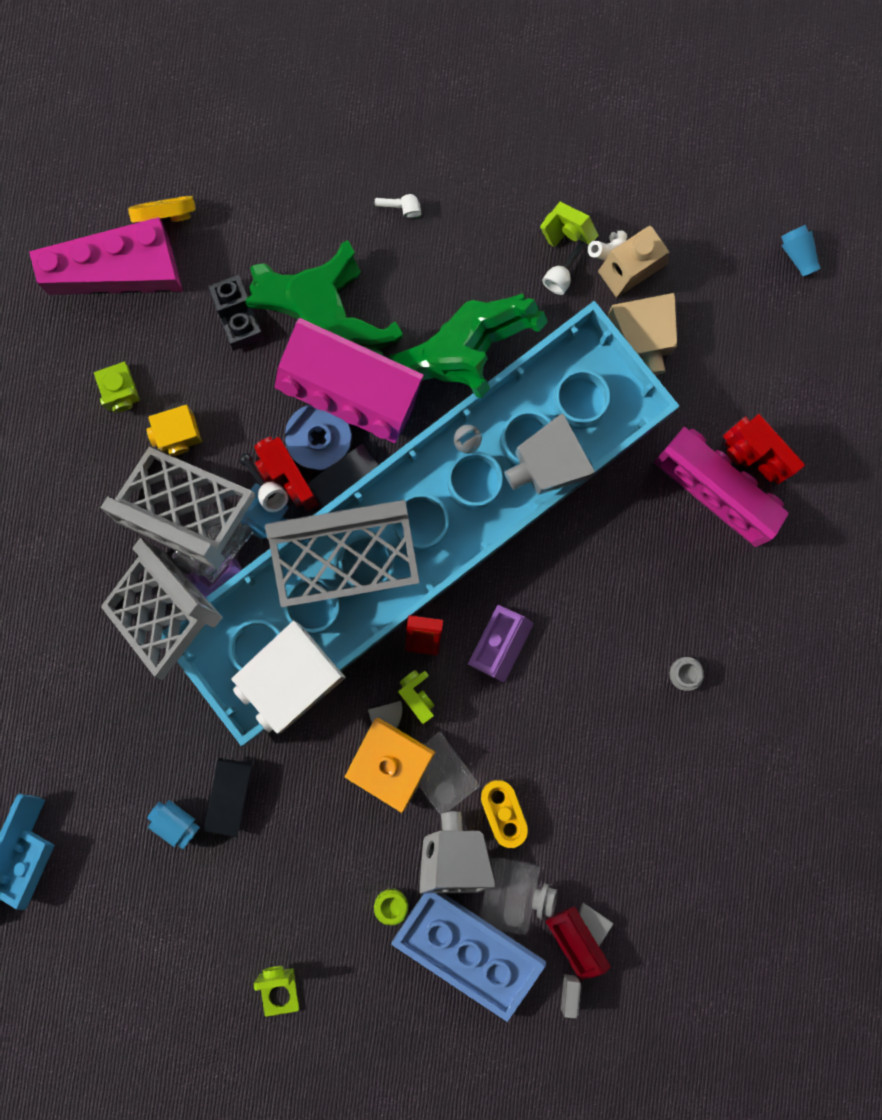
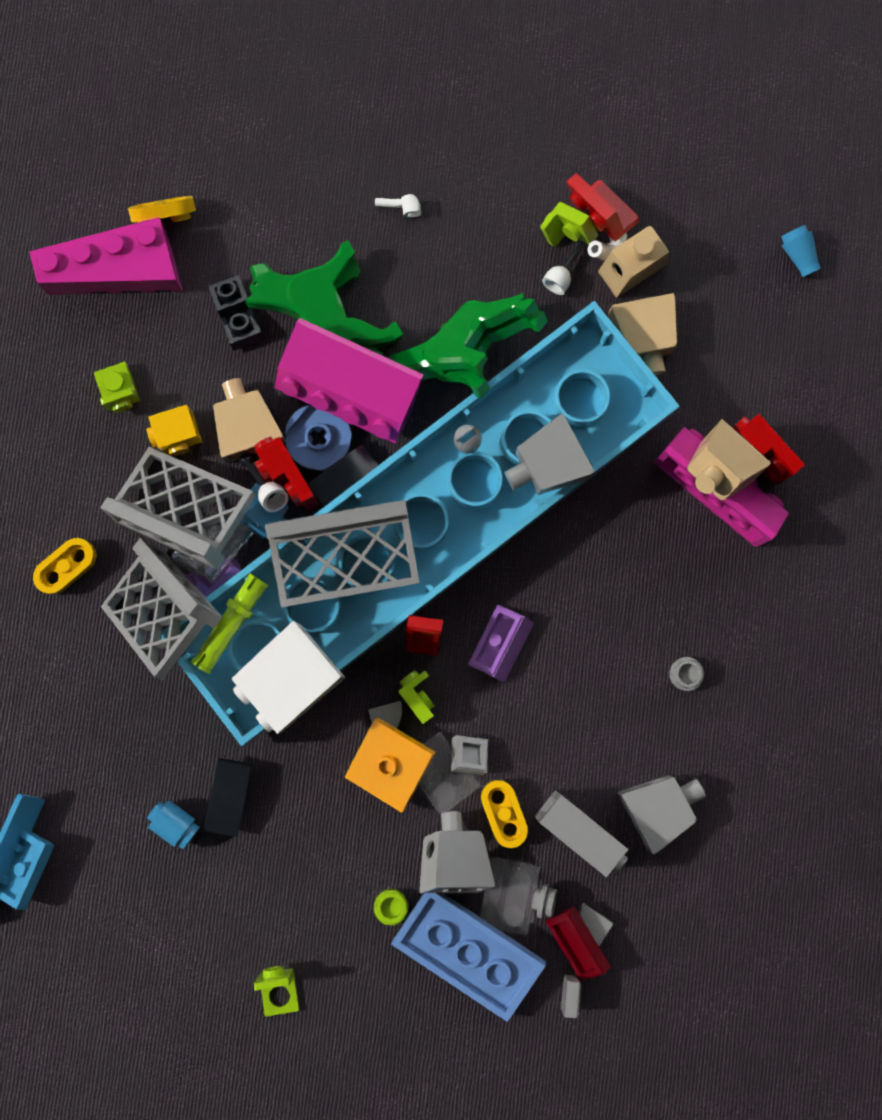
(65, 565): none -> yellow plate
(231, 621): none -> lime pin
(242, 421): none -> tan torso
(469, 755): none -> light grey tile
(582, 834): none -> light grey brick
(602, 206): none -> red bracket
(661, 809): none -> light grey torso
(725, 463): none -> tan torso

